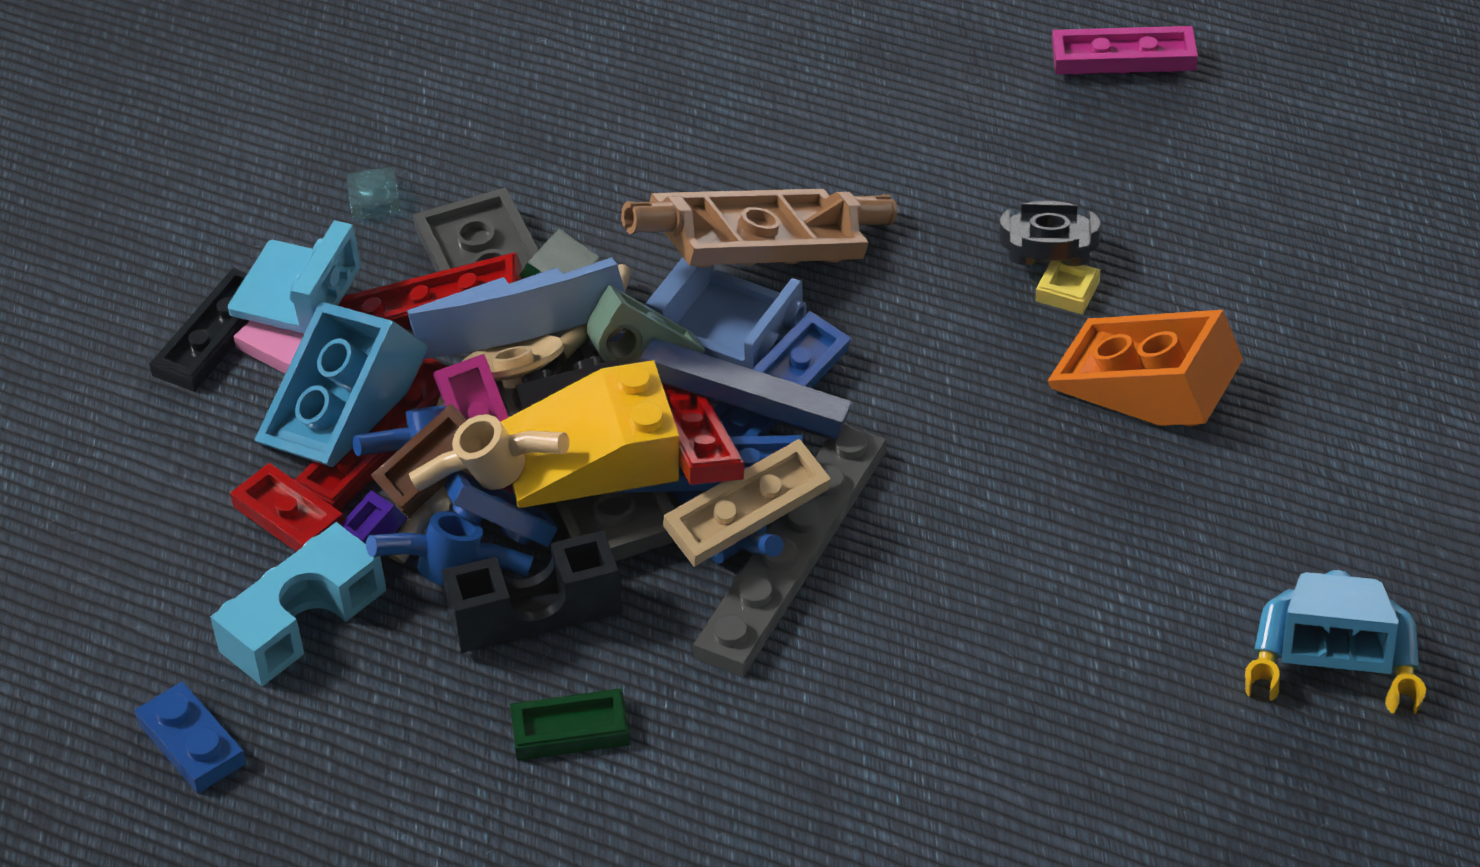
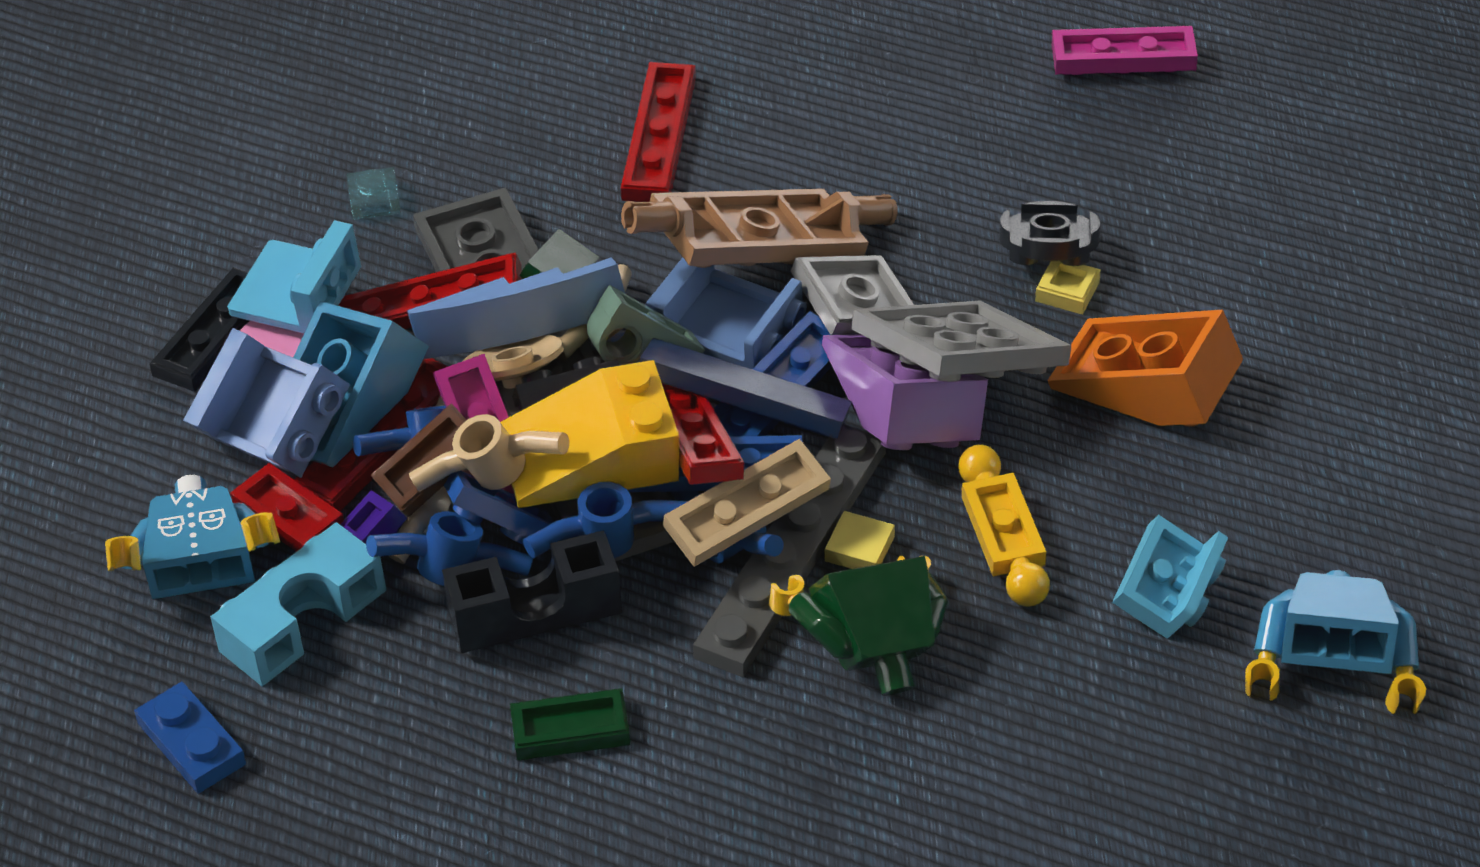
(193, 540): none -> dark azure torso
(266, 403): none -> medium blue panel
(601, 508): none -> blue piece
(658, 131): none -> red tile
(847, 283): none -> light grey tile
(859, 541): none -> light yellow tile
(870, 616): none -> dark green torso
(901, 399): none -> medium lavender slope
(961, 339): none -> light grey plate
(1004, 525): none -> yellow plate
(1170, 577): none -> medium azure bracket

